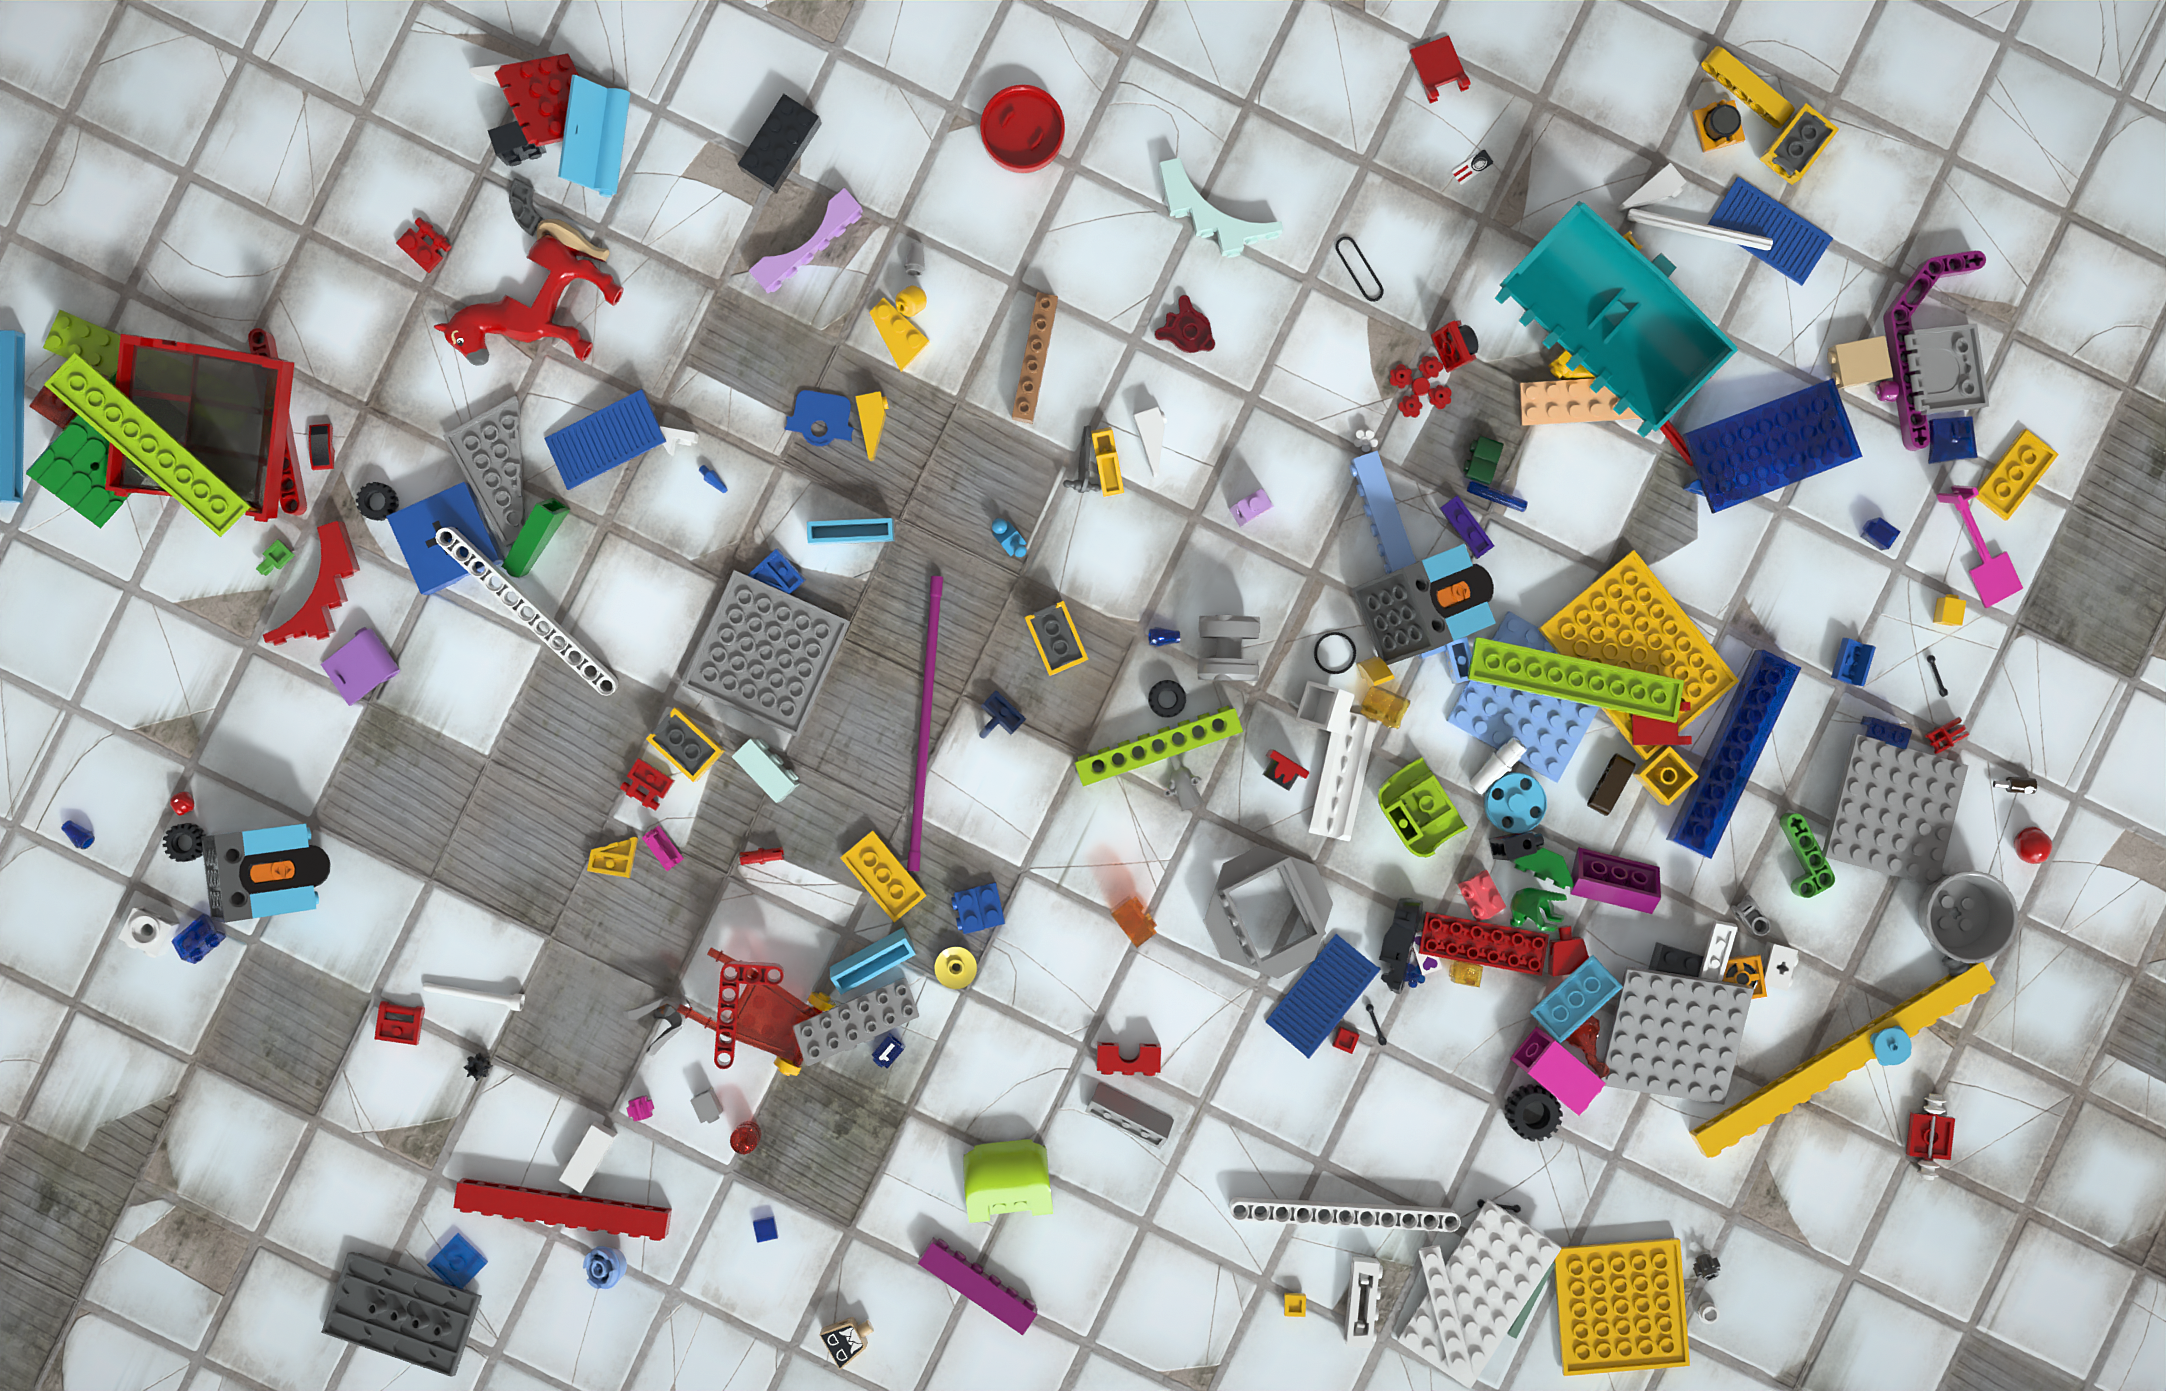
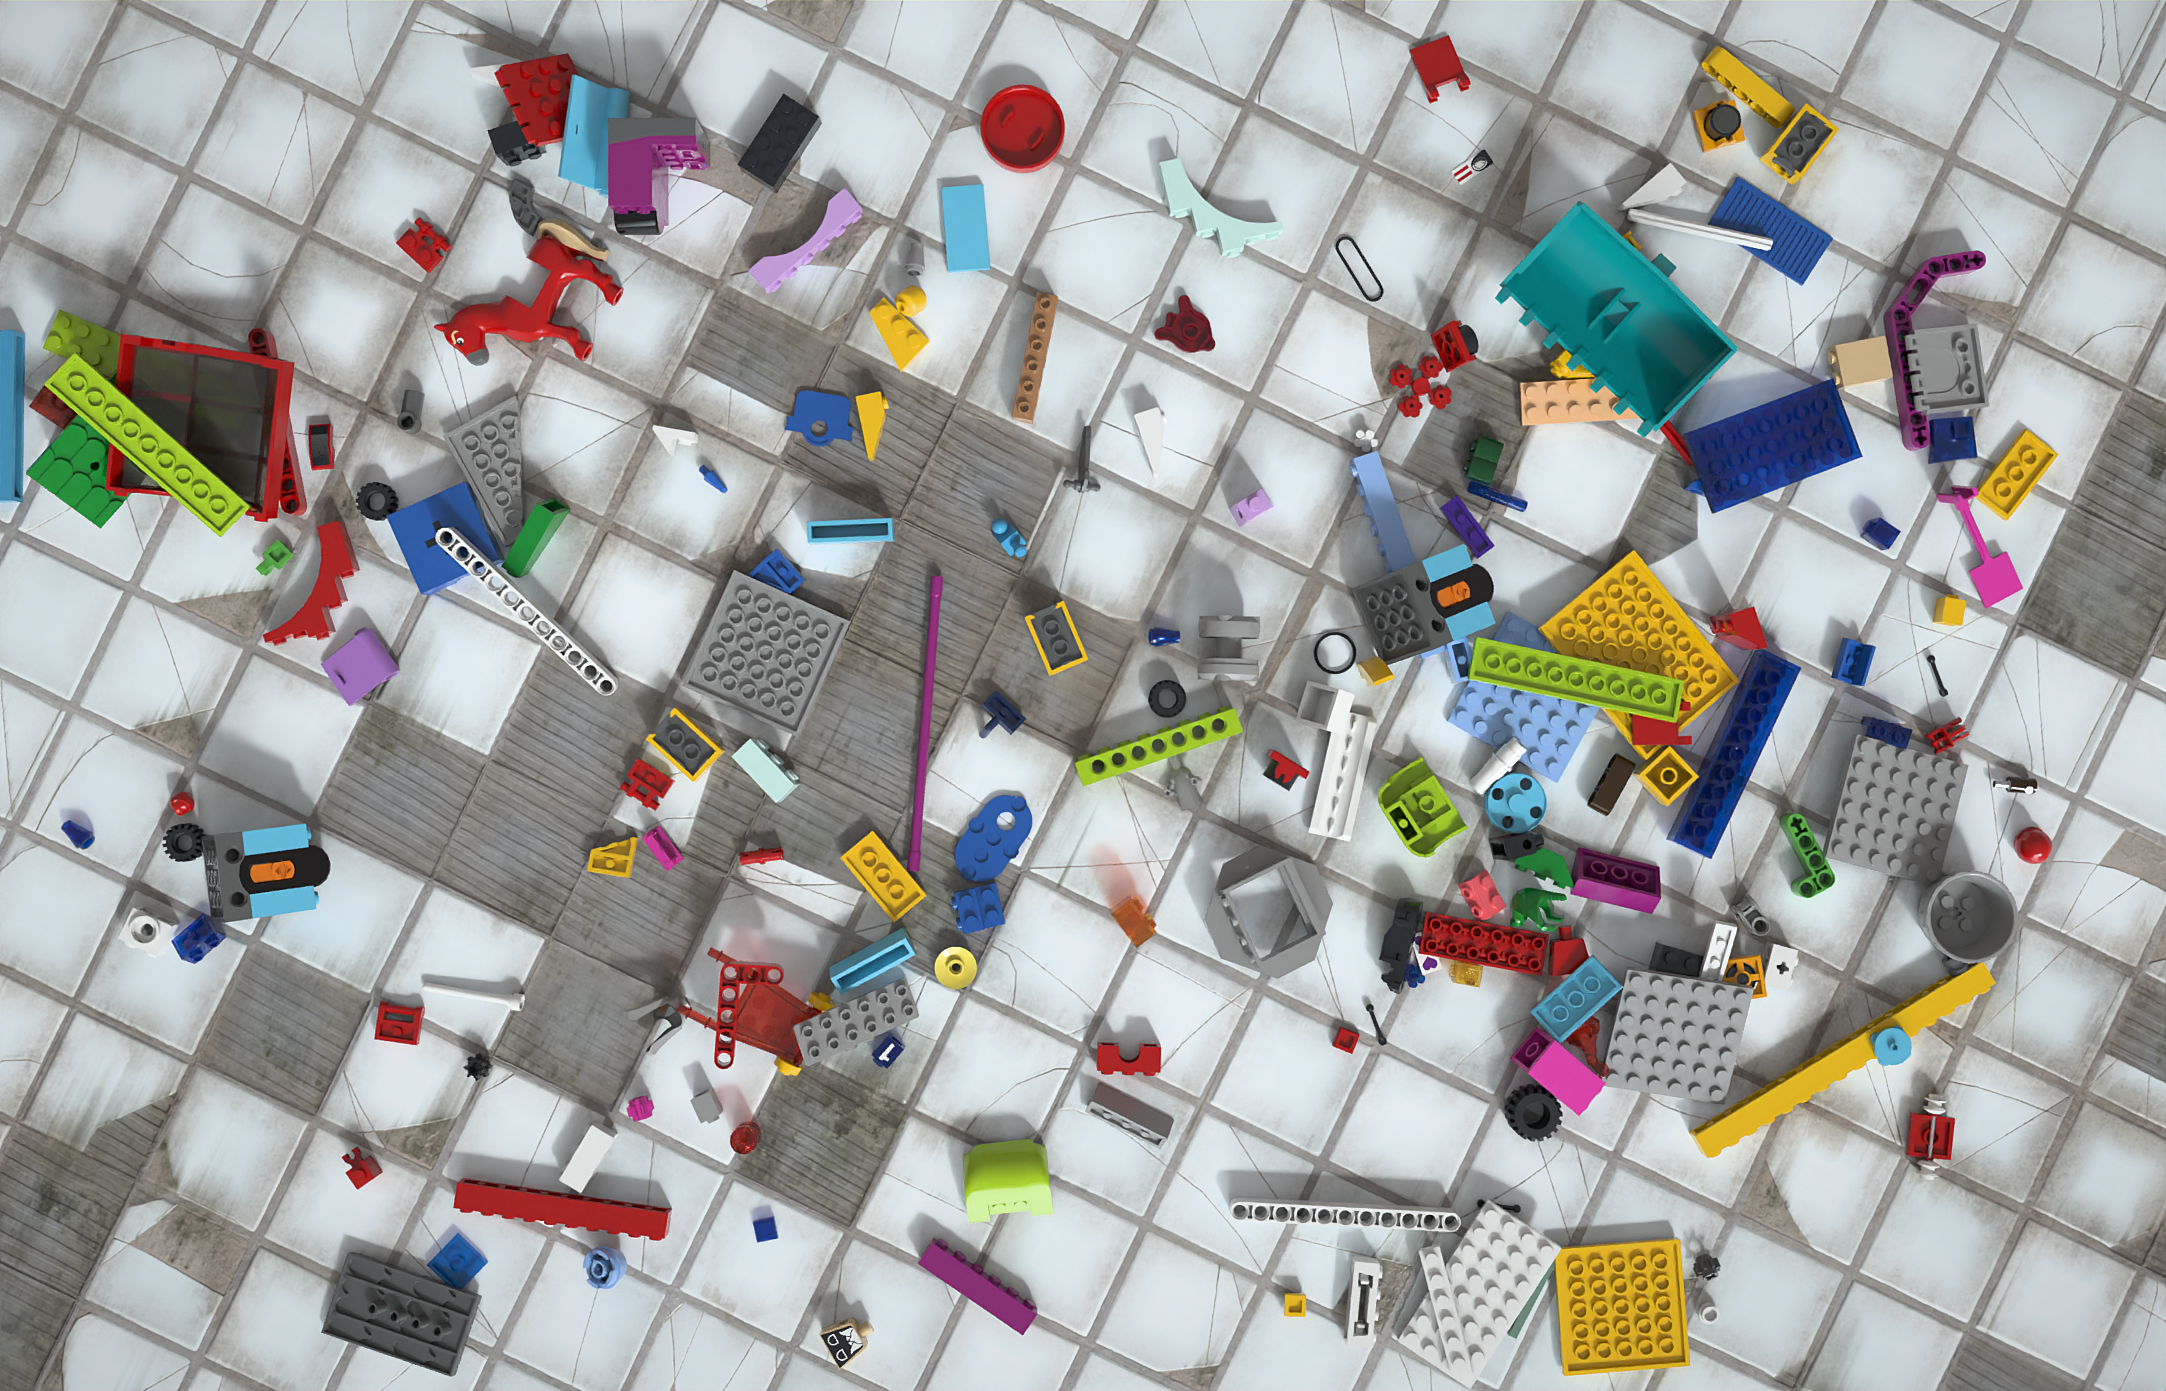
(362, 1170): none -> red brick
(411, 408): none -> dark grey piece
(605, 439): blue window -> none
(639, 165): none -> magenta piece
(965, 228): none -> medium azure tile
(986, 847): none -> blue piece
(1107, 461): yellow slope -> none
(1322, 996): blue window -> none
(1384, 706): clear yellow bracket -> none
(1739, 628): none -> red slope
(1887, 391): magenta piece -> none

